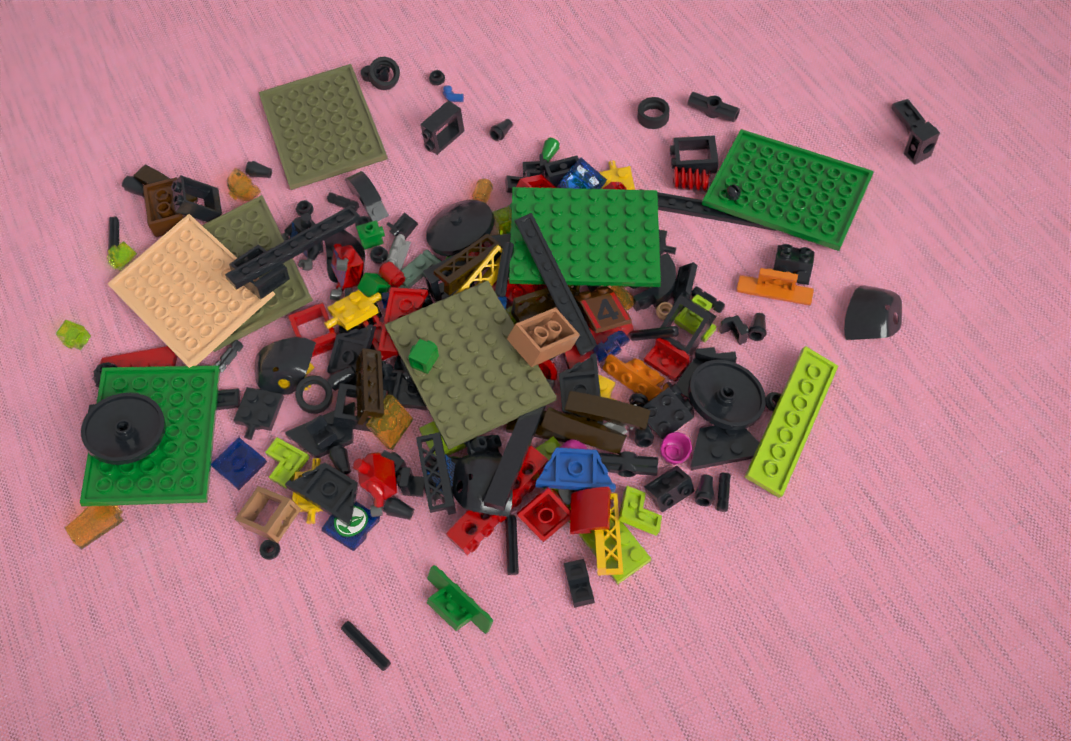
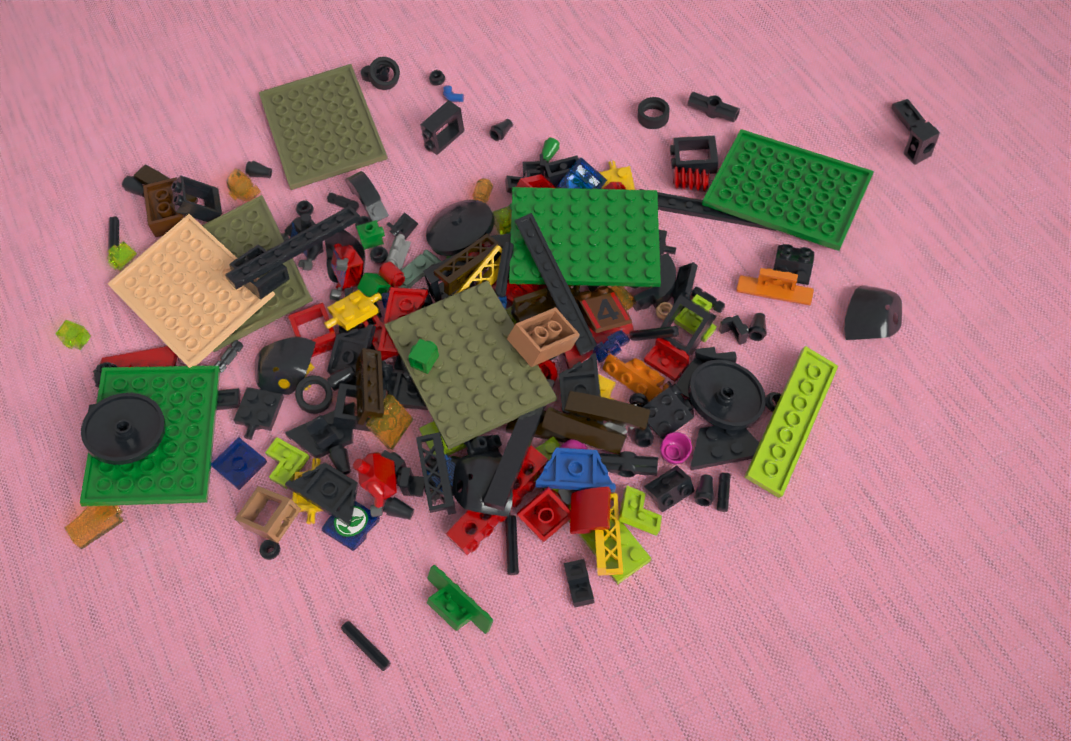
(733, 192): black hinge -> none

